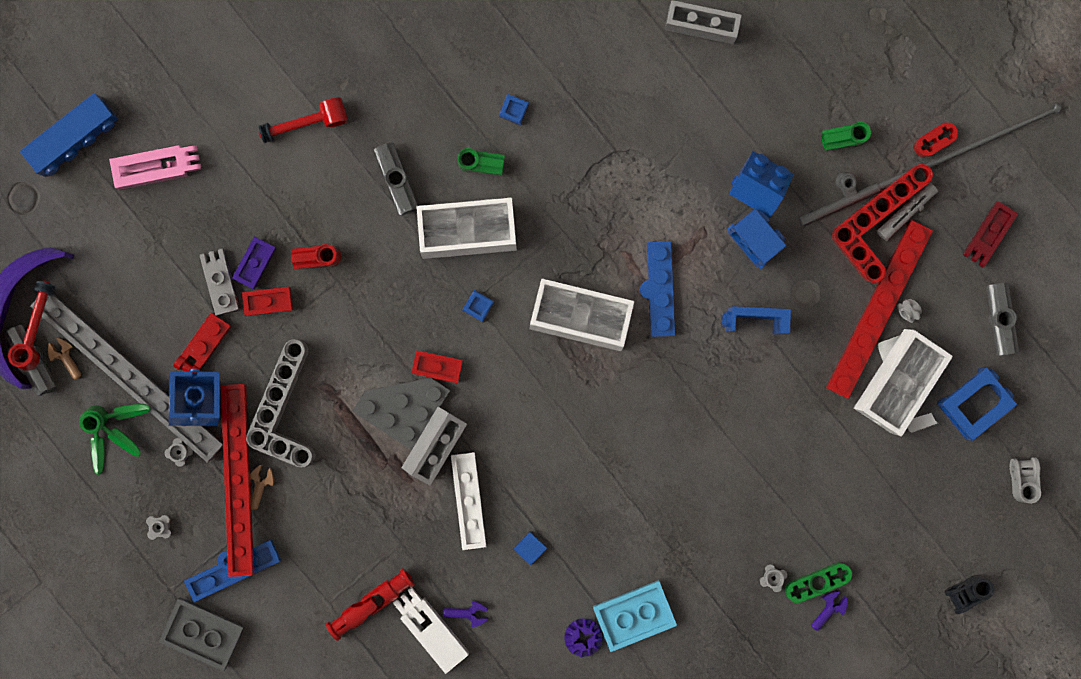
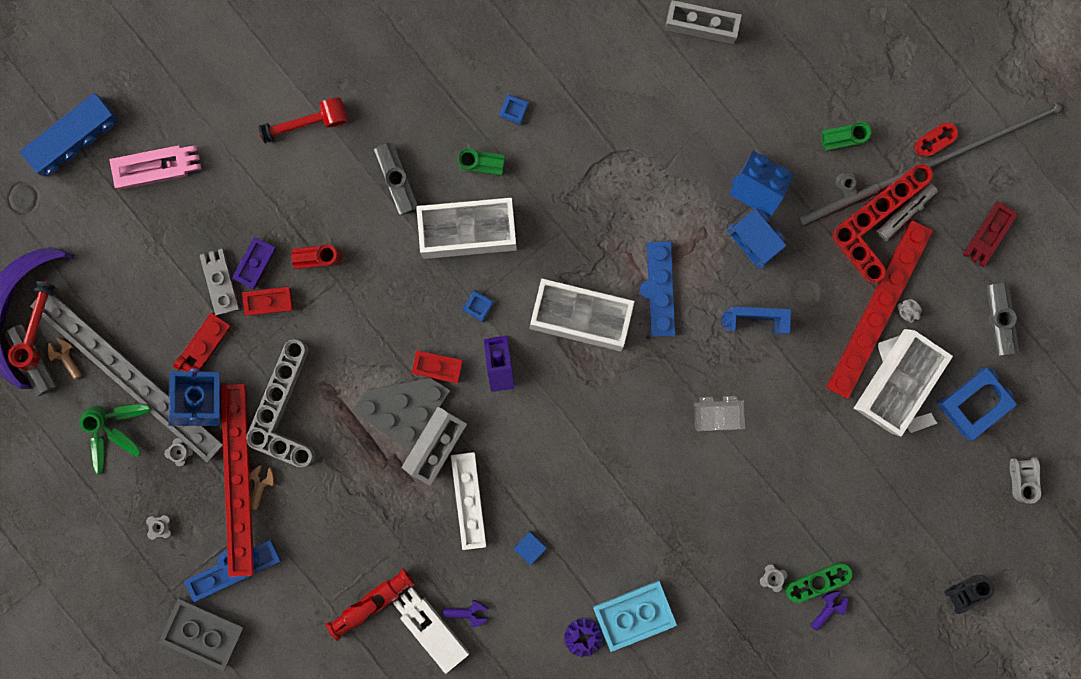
(498, 363): none -> dark purple slope
(719, 415): none -> clear brick

